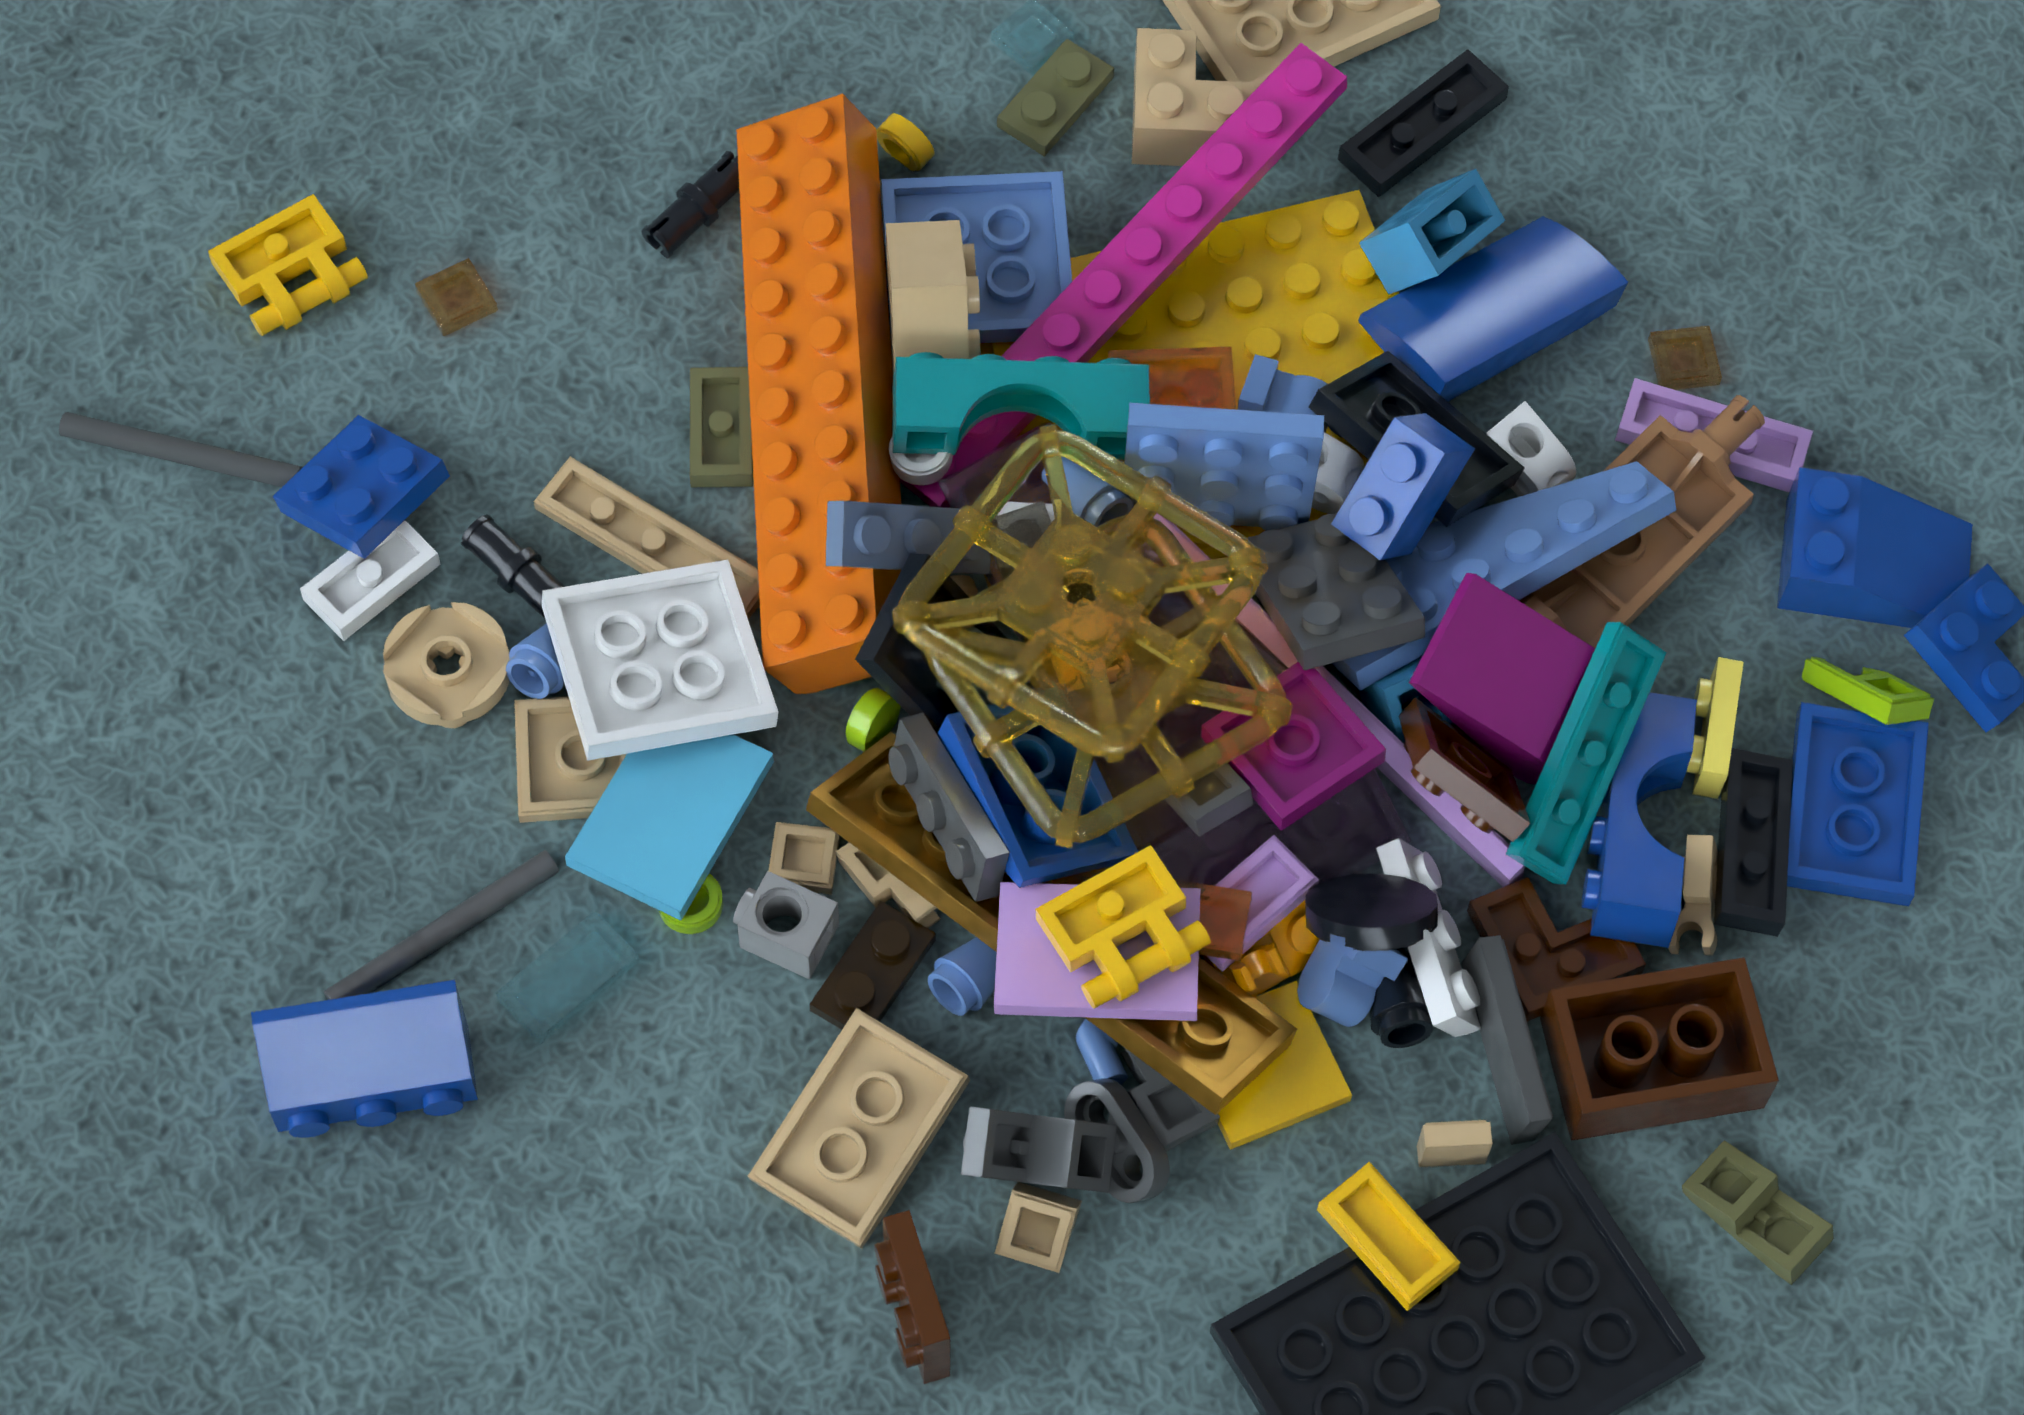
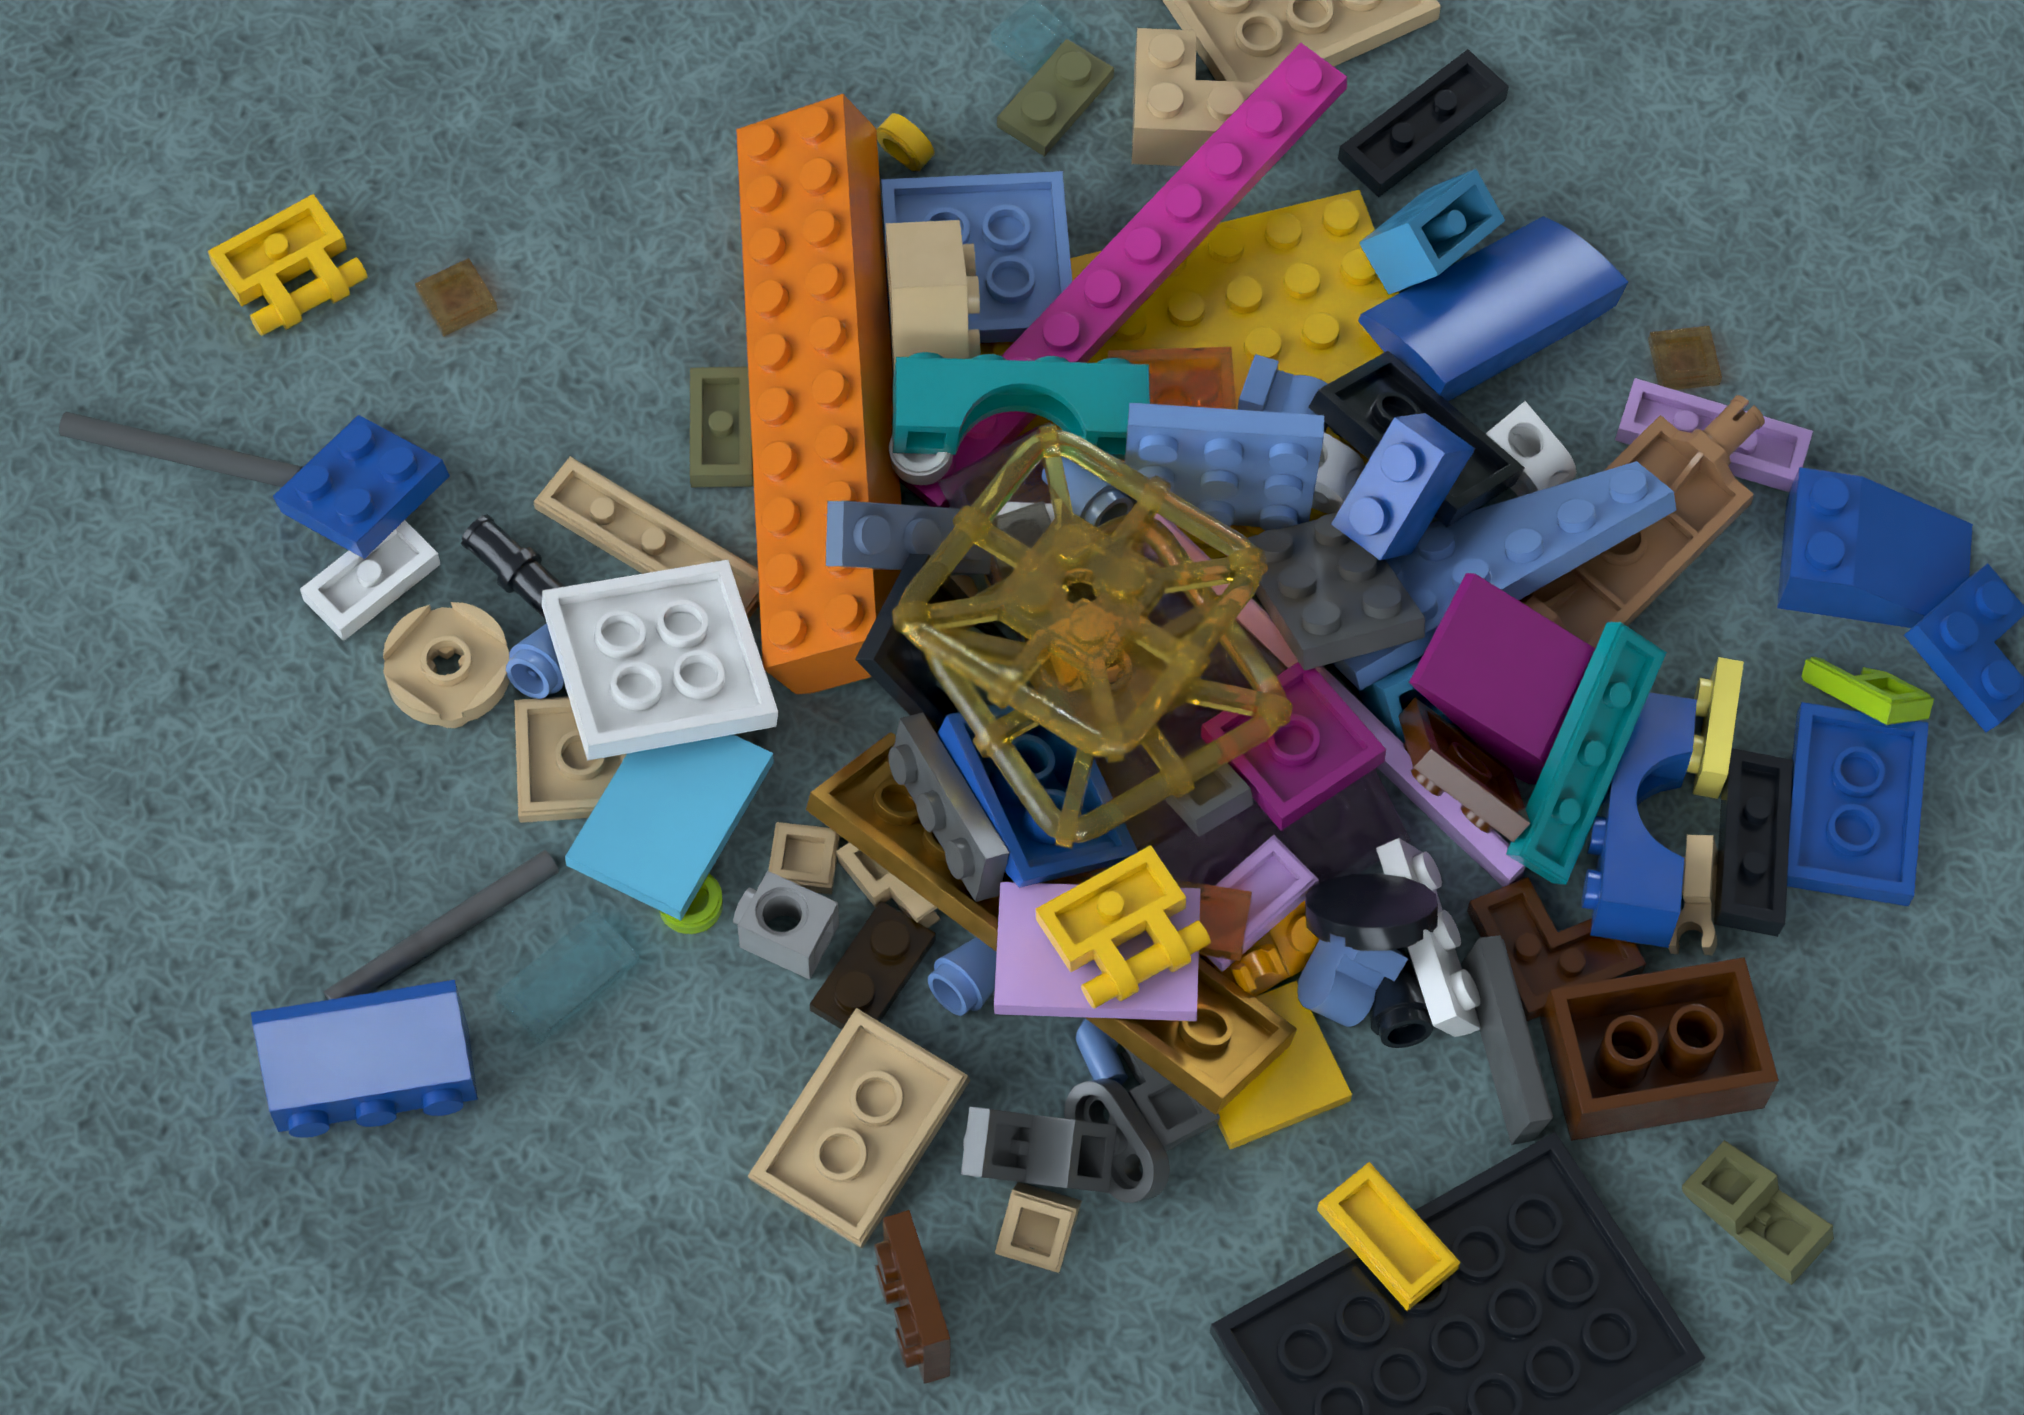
(695, 206): black pin -> none
(871, 719): lime tile -> none
(1454, 1143): tan tile -> none

